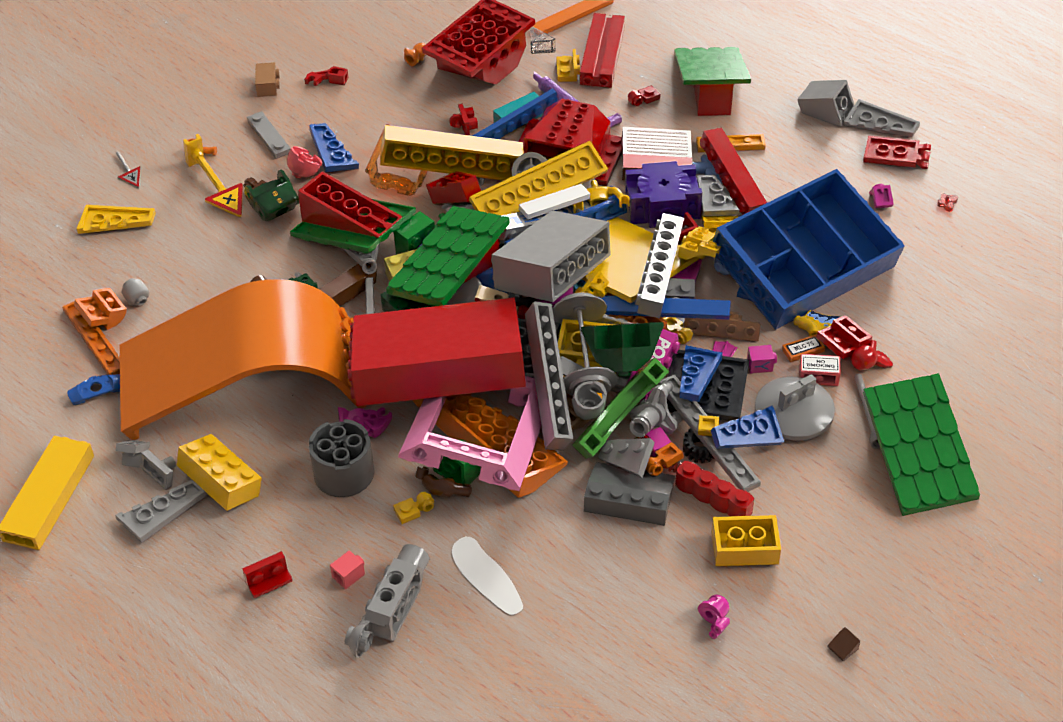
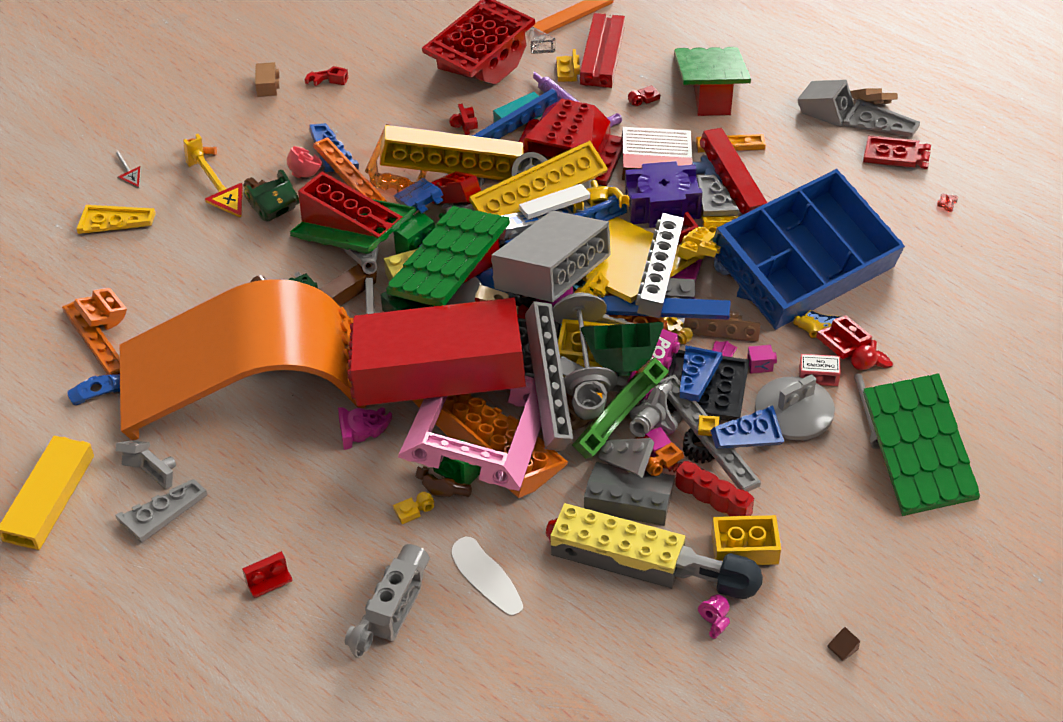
(135, 292): light grey head -> none
(218, 471): yellow brick -> none
(268, 134): light grey plate -> none
(341, 458): dark grey brick -> none
(346, 169): none -> orange tile
(347, 569): coral brick -> none
(414, 55): orange animal -> none
(419, 195): none -> blue tile
(645, 552): none -> piece
(807, 345): tile -> none
(874, 95): none -> medium nougat plate
(882, 196): dark pink bracket -> none

